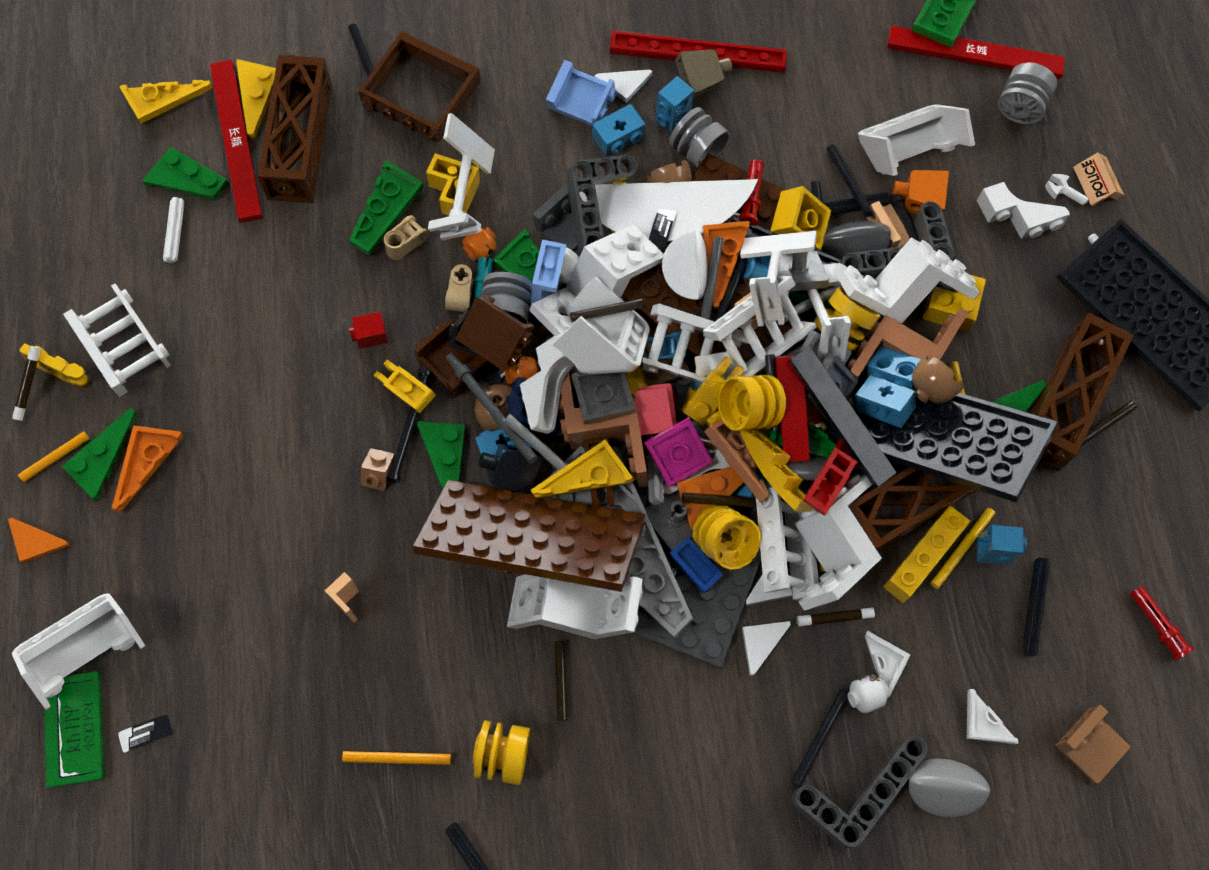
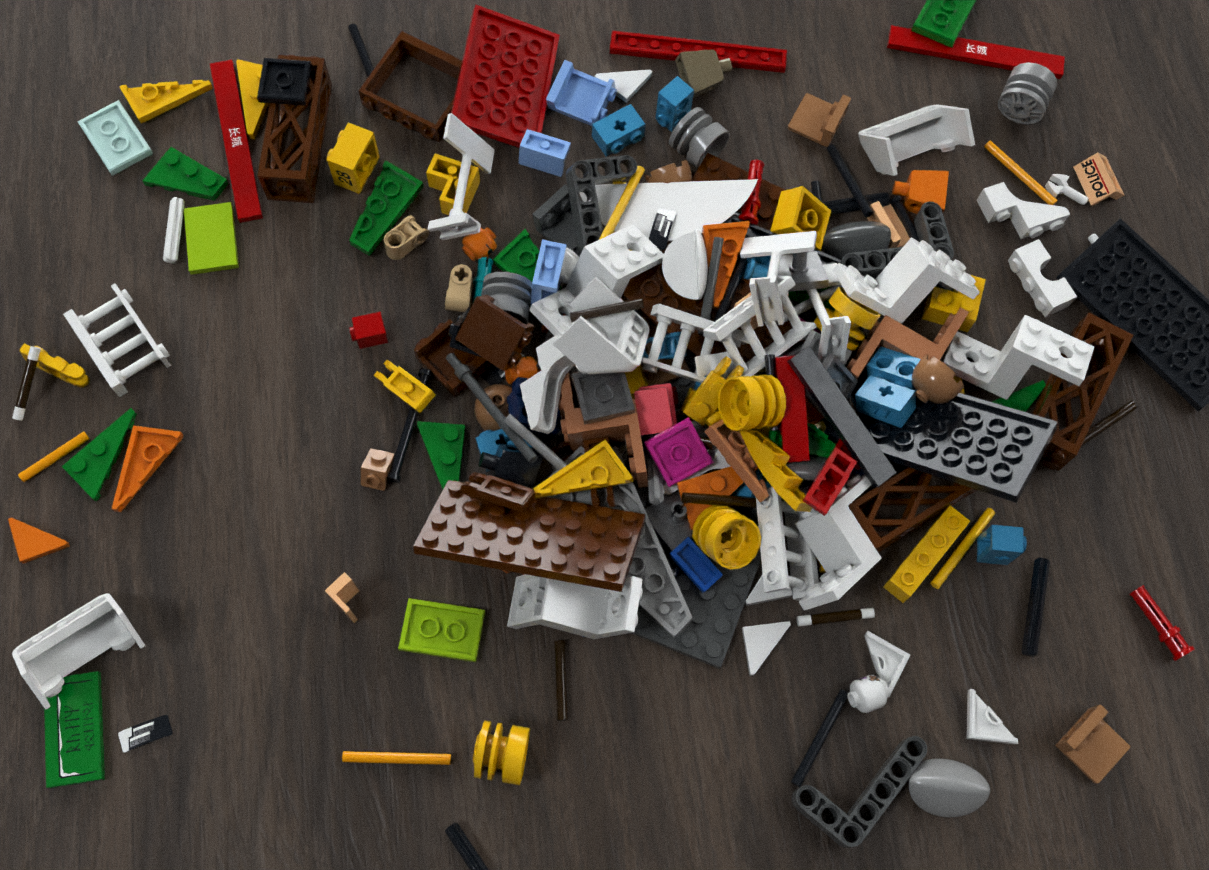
(115, 137): none -> light aqua tile
(211, 238): none -> lime tile
(284, 81): none -> black tile
(353, 157): none -> yellow brick
(442, 630): none -> lime tile
(498, 491): none -> reddish brown hinge
(504, 76): none -> red plate
(543, 152): none -> light blue panel
(622, 203): none -> yellow bar
(818, 118): none -> medium nougat bracket
(1020, 173): none -> light orange bar
(1028, 345): none -> white bracket
(1047, 294): none -> white arch

